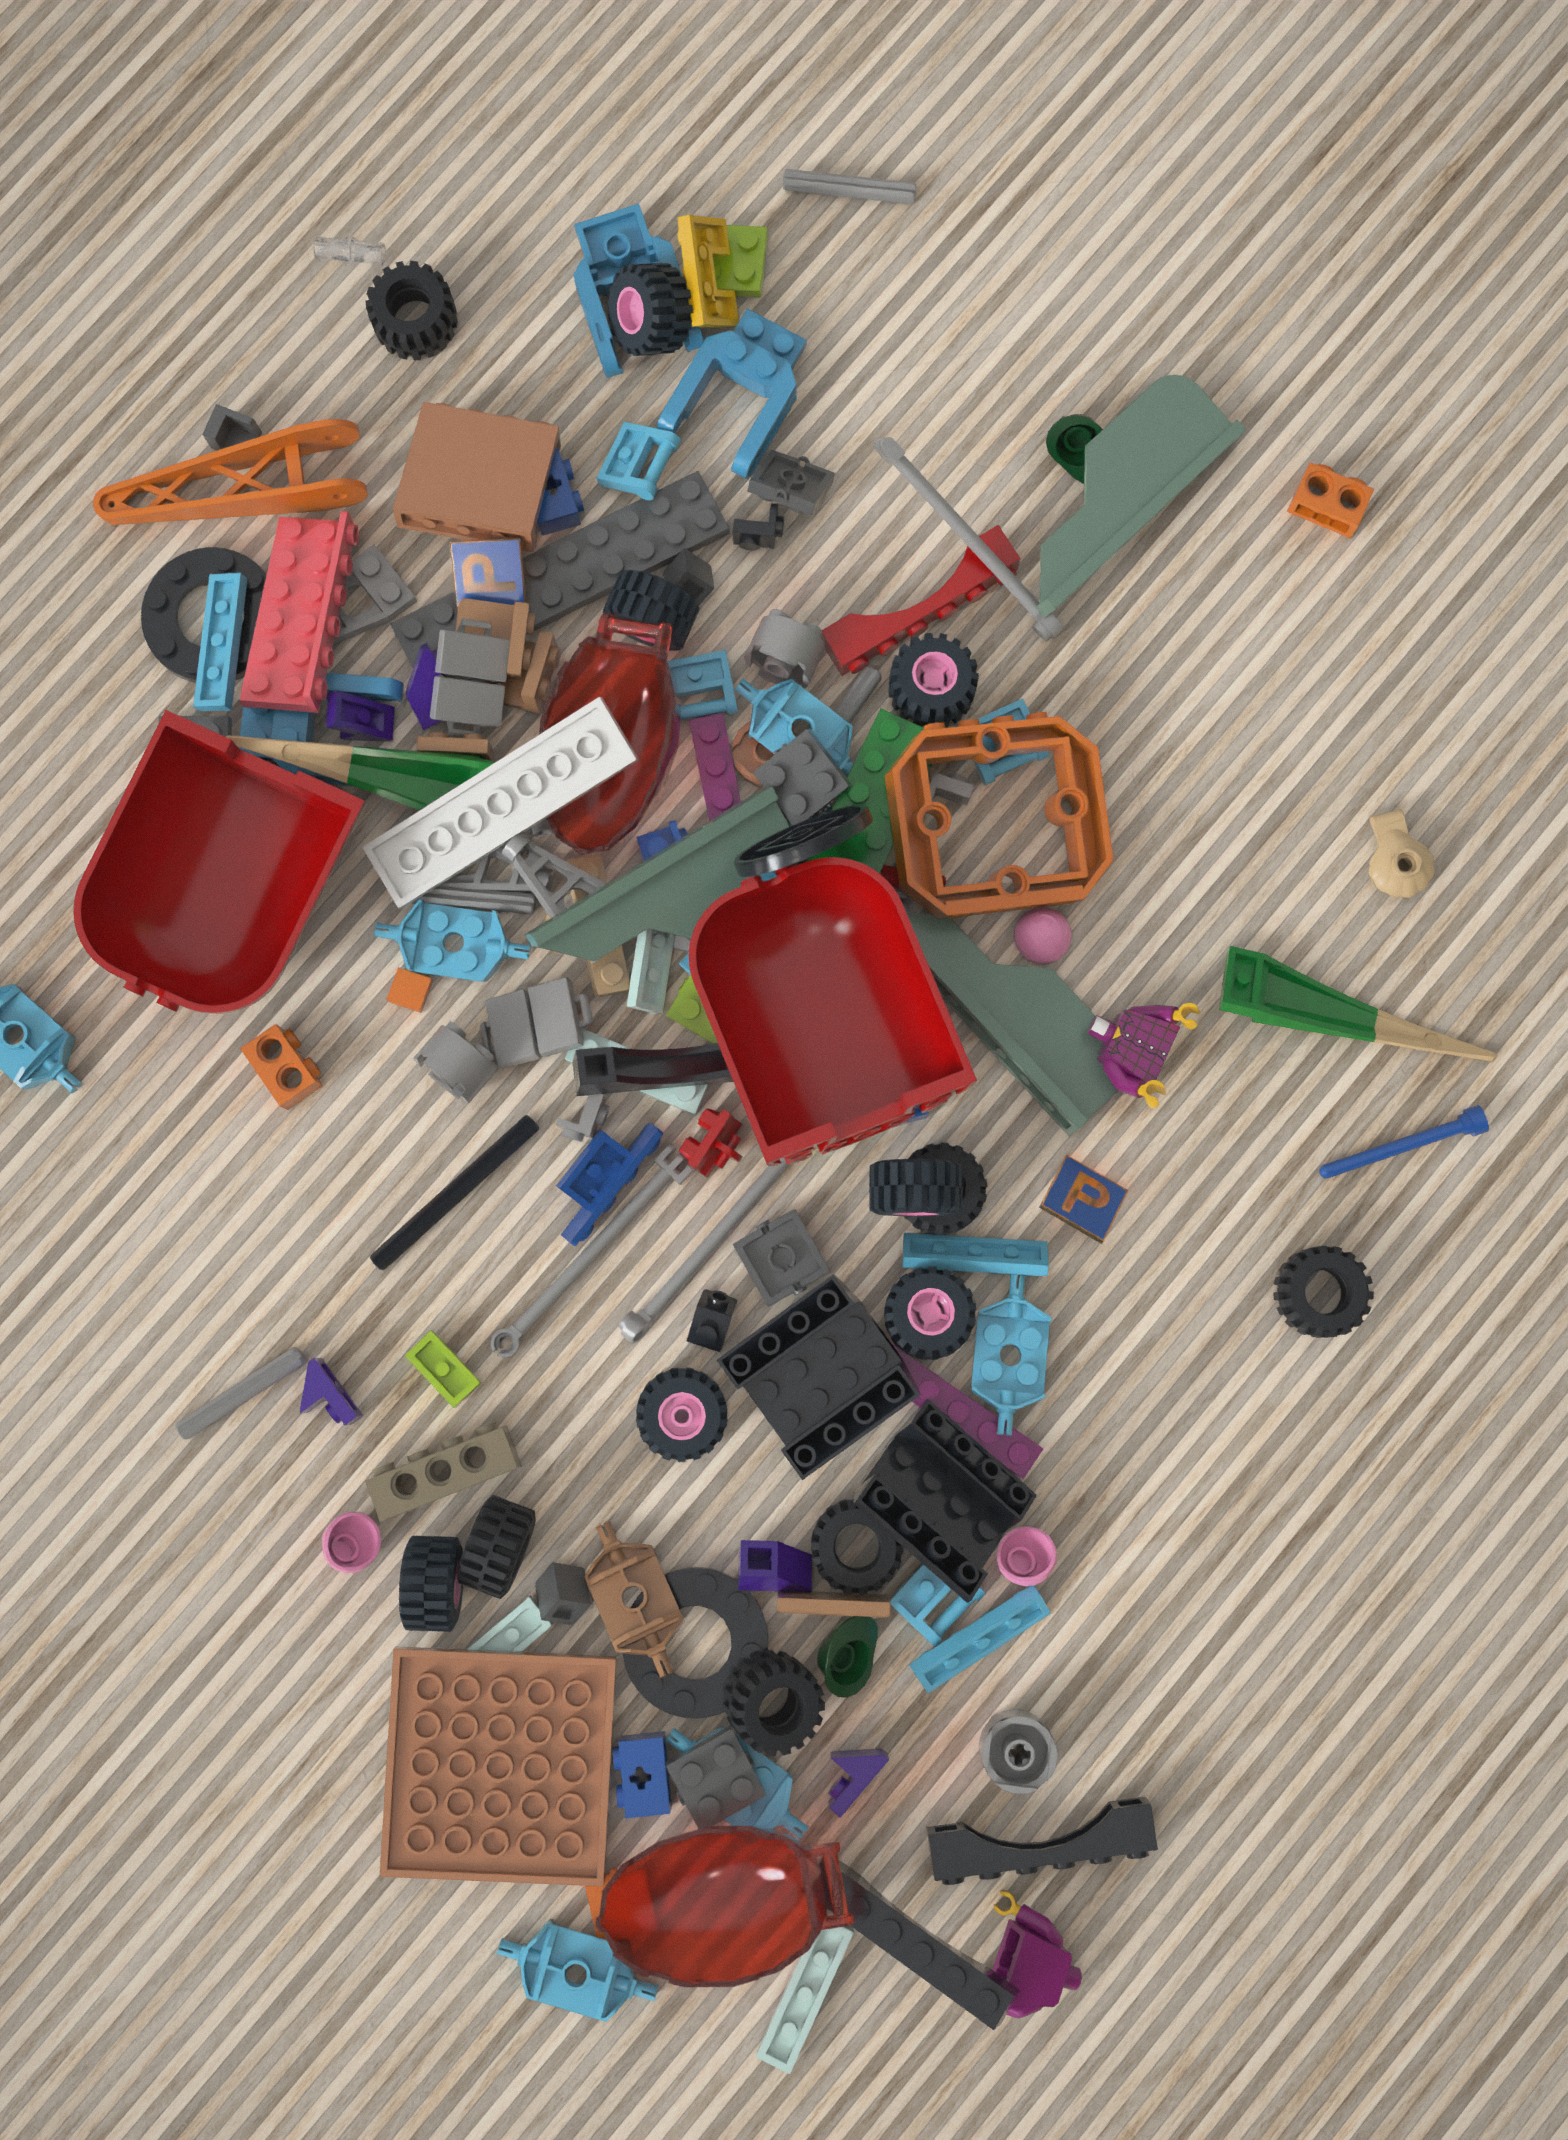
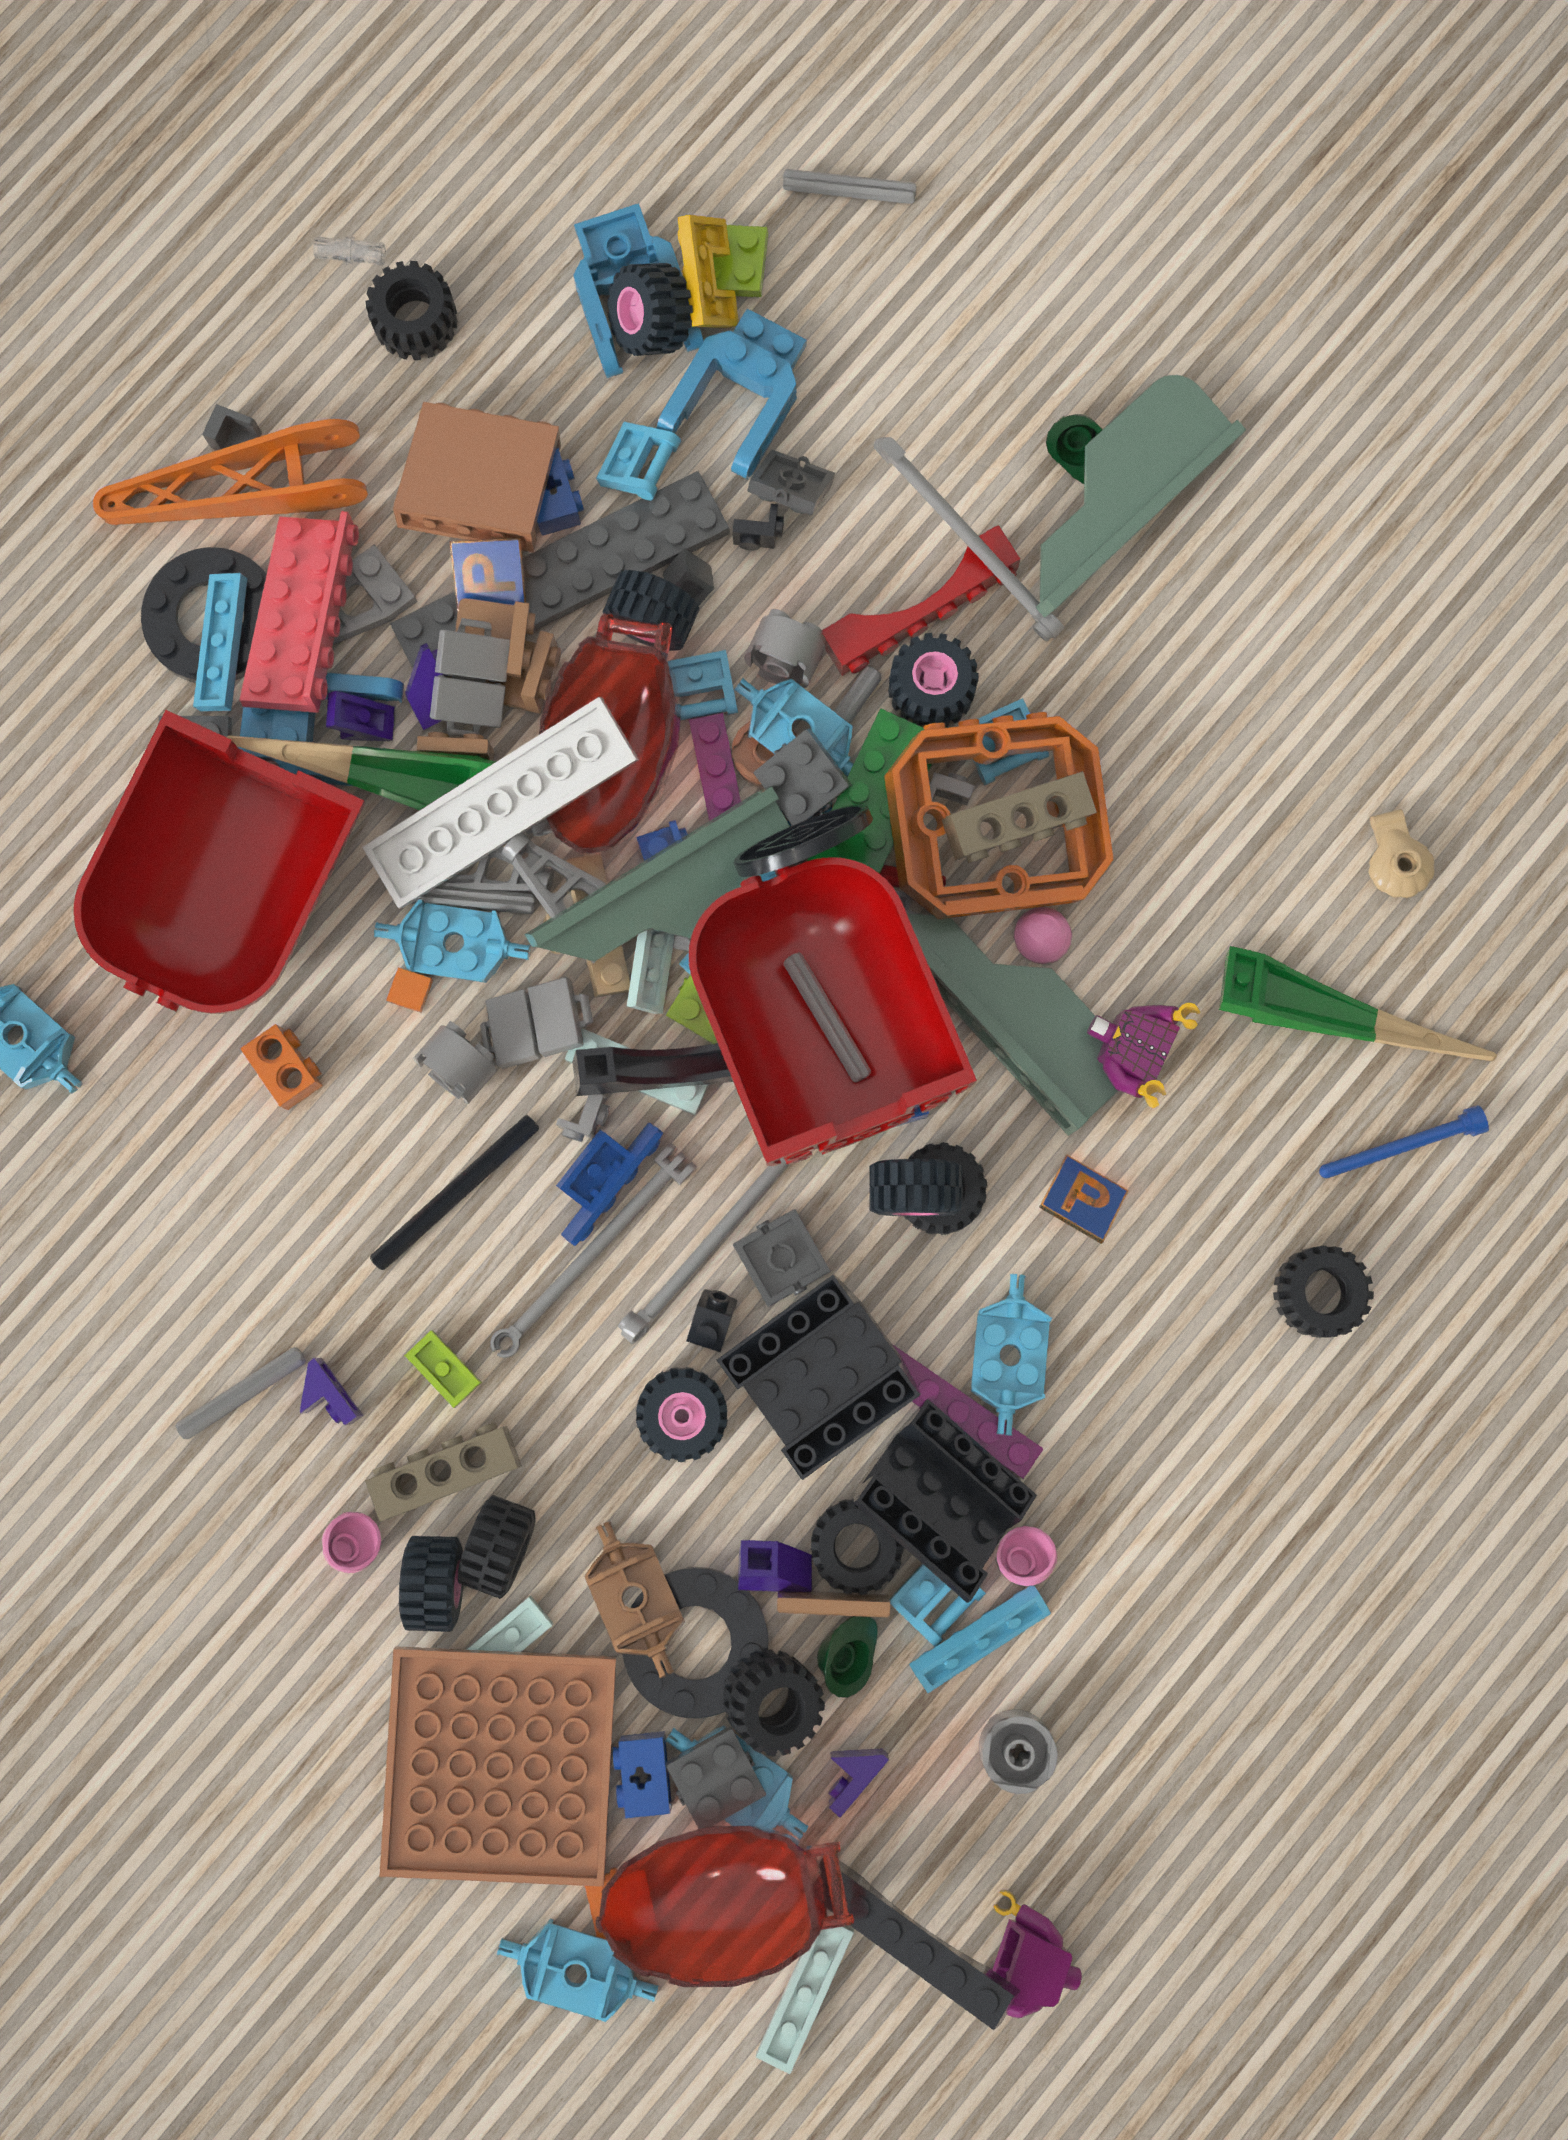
(562, 1593): dark grey panel -> none
(717, 1144): red hips -> none
(827, 1017): none -> light grey axle
(929, 1313): black wheel -> none
(975, 1254): medium azure plate -> none
(1069, 794): none -> dark tan brick
(1116, 1830): black arch -> none
(1327, 508): orange brick -> none

